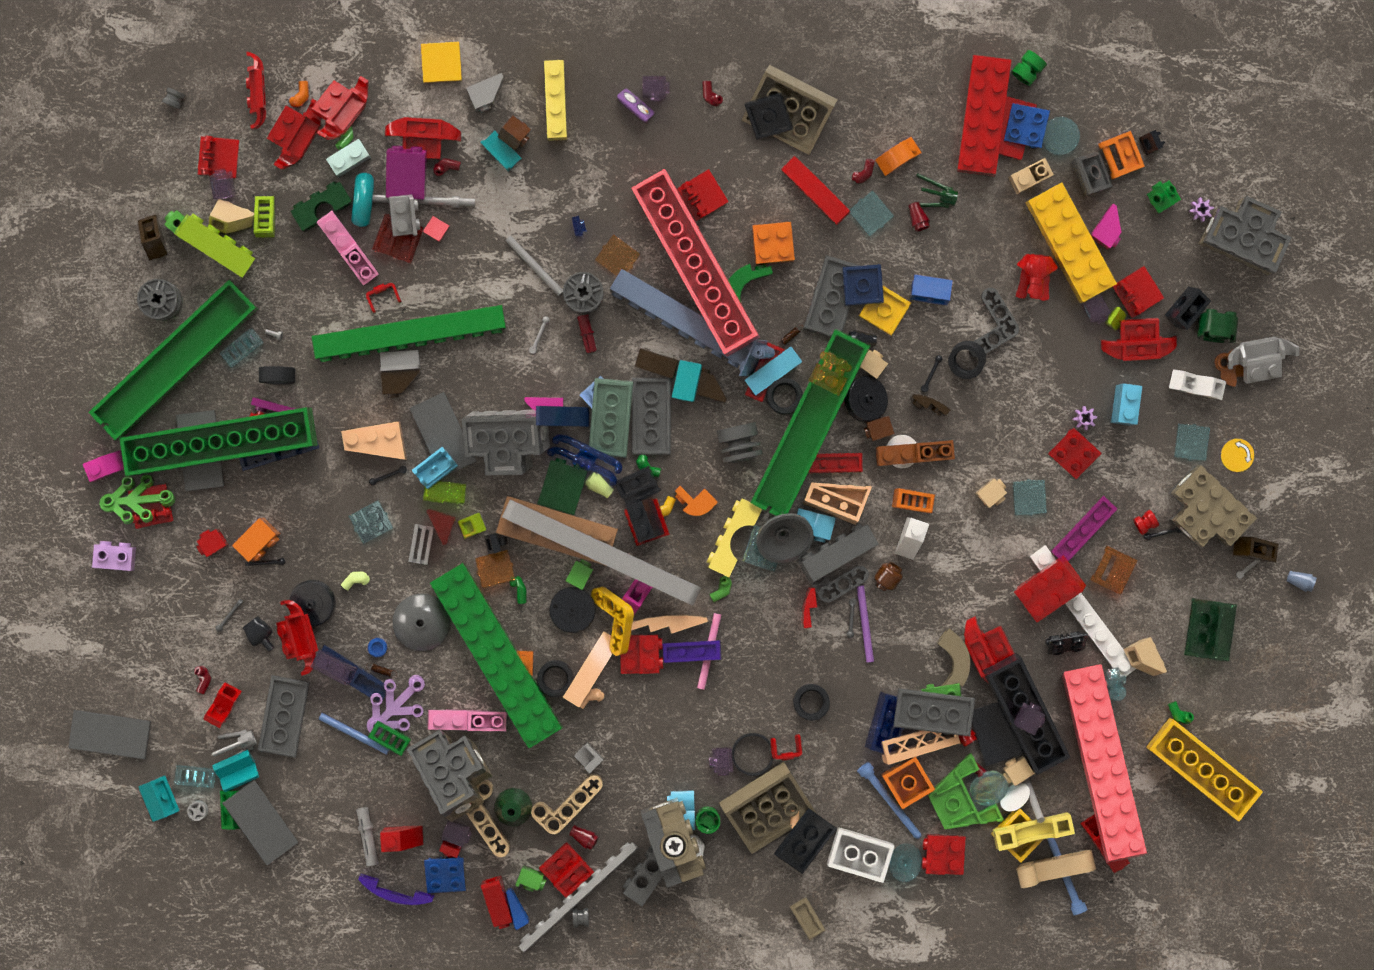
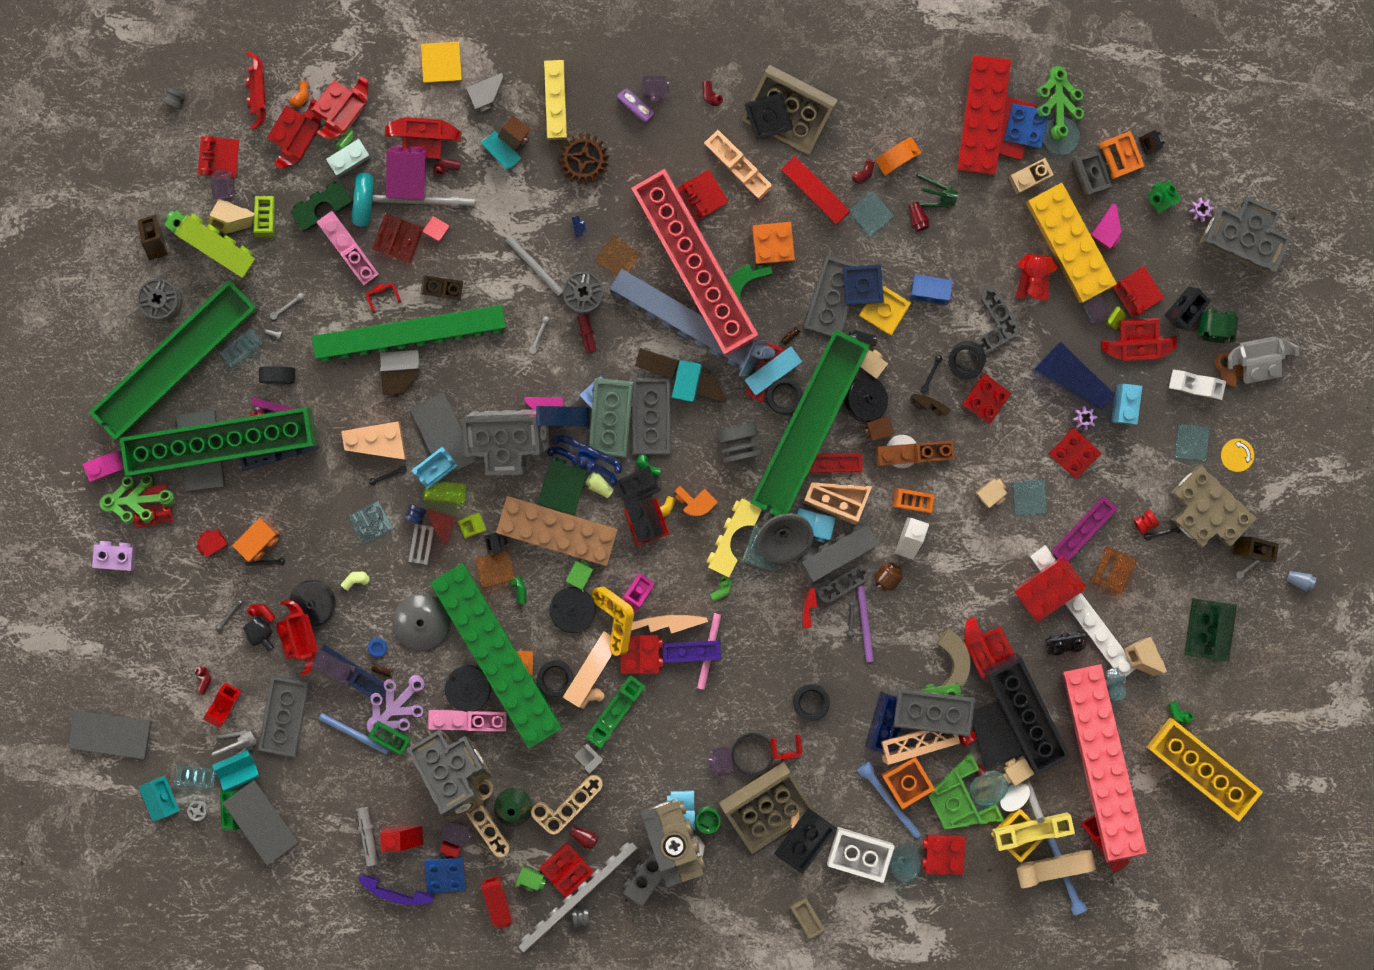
(261, 610): none -> red arm
(274, 315): none -> light grey hinge
(403, 215): light grey bracket -> none
(415, 514): none -> dark blue wheel
(441, 287): none -> dark brown slope
(467, 688): none -> black wheel
(517, 911): blue slope -> none
(585, 150): none -> reddish brown gear
(601, 552): light grey beam -> none
(615, 711): none -> green slope
(738, 164): none -> light nougat slope
(828, 379): clear yellow plate -> none
(986, 398): none -> red hinge
(1030, 66): green wheel -> none
(1030, 718): clear purple brick -> none
(1059, 100): none -> bright green plant
(1073, 376): none -> clear blue wedge

